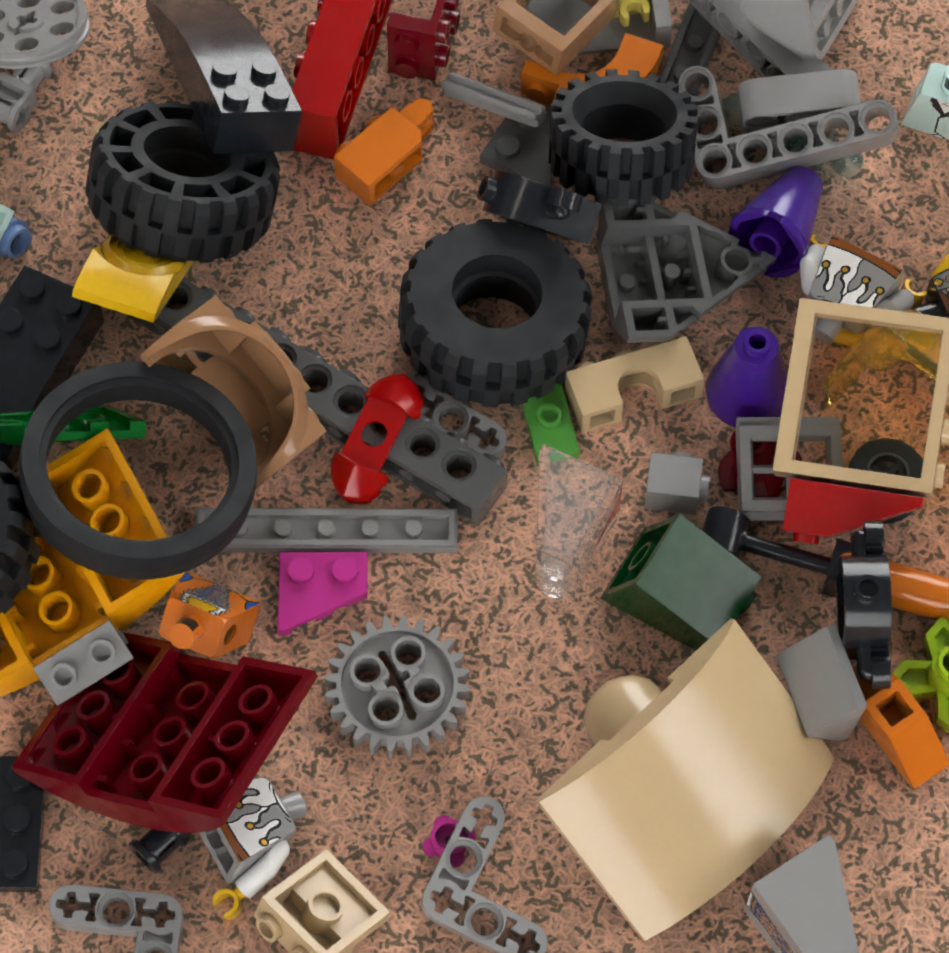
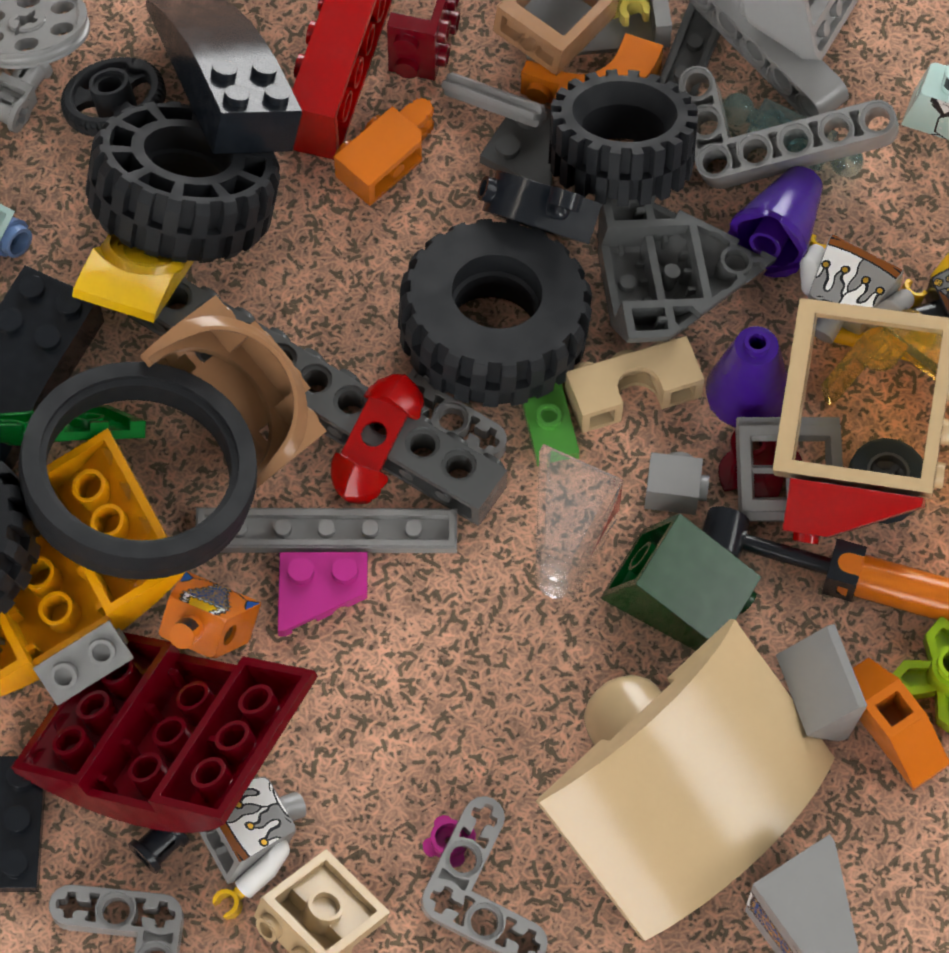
(110, 91): none -> black wheel
(360, 701): light grey gear -> none
(792, 97): light grey beam -> none
(866, 604): black piece -> none

